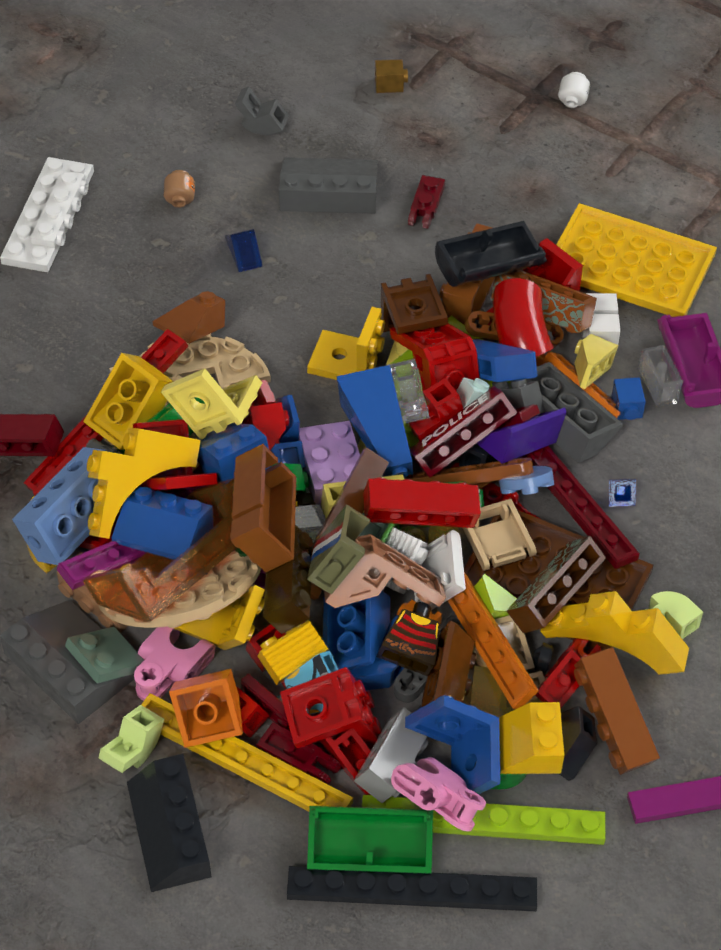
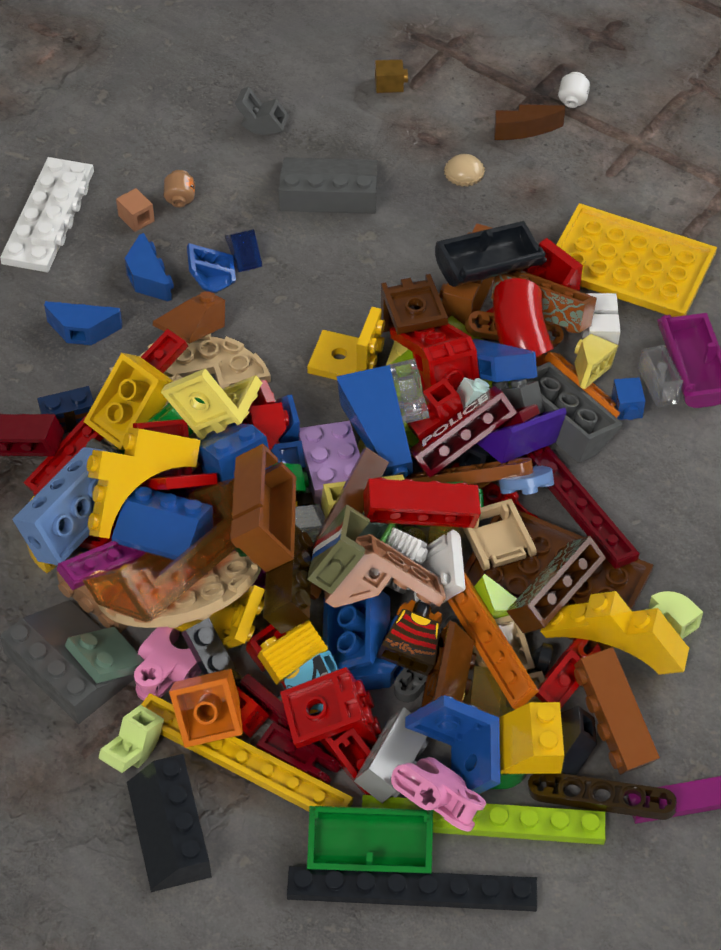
(68, 406): none -> dark blue brick
(83, 322): none -> blue slope
(135, 209): none -> nougat brick
(147, 271): none -> blue slope
(209, 649): none -> black hinge
(211, 268): none -> blue slope
(426, 200): dark red hinge -> none
(464, 170): none -> tan hat
(528, 121): none -> reddish brown slope
(614, 804): none -> dark brown beam
(622, 492): clear blue slope -> none

